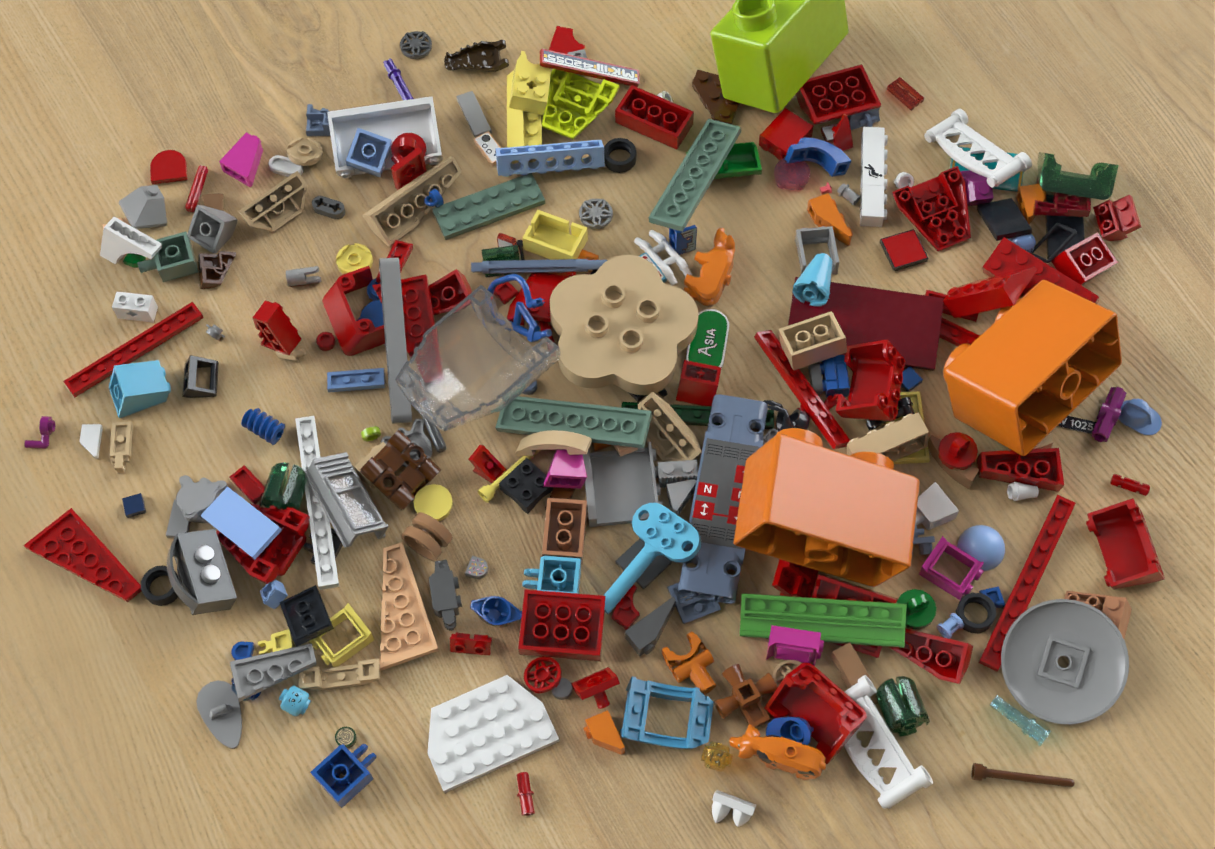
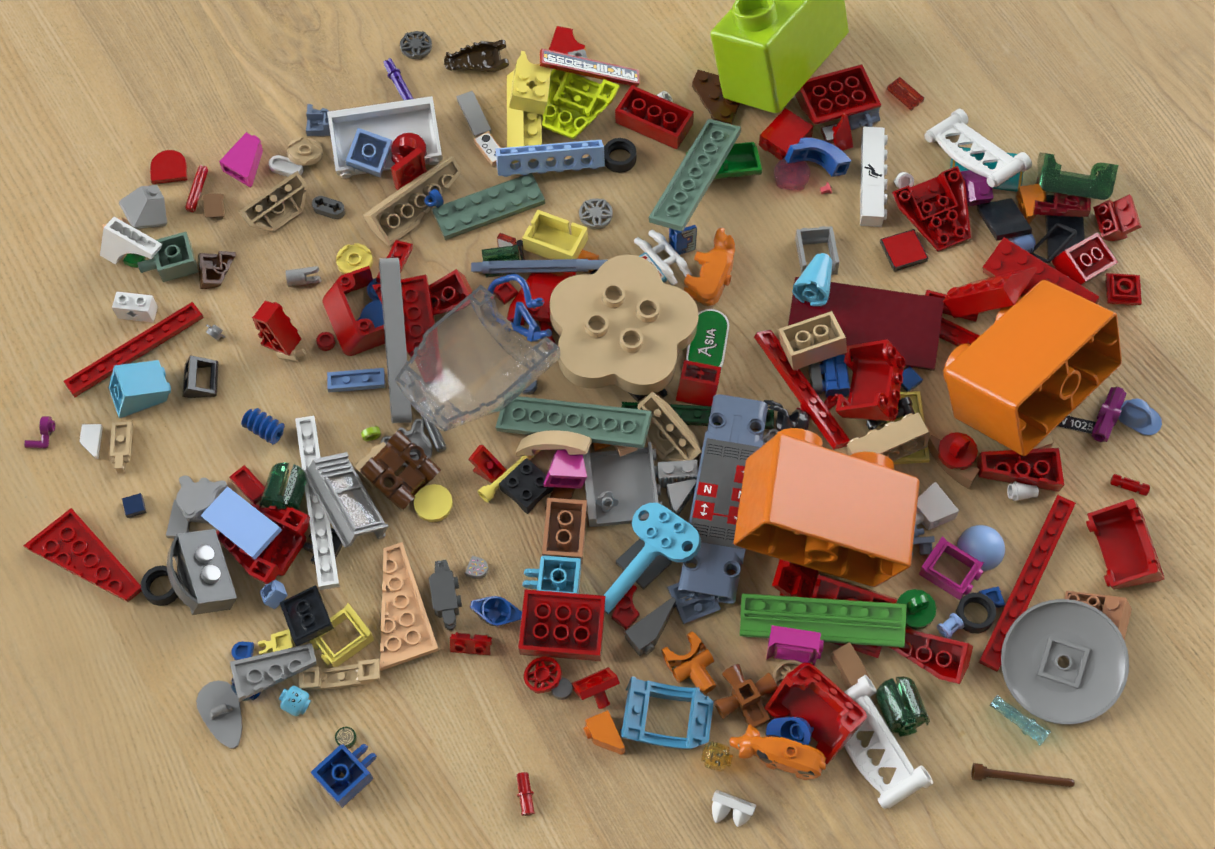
(211, 228): light grey slope -> none
(426, 536): medium nougat wheel -> none
(486, 731): white plate -> none
(607, 496): none -> light grey plate
(825, 213): orange slope -> none
(848, 194): light grey pin -> none
(1117, 295): none -> red piece

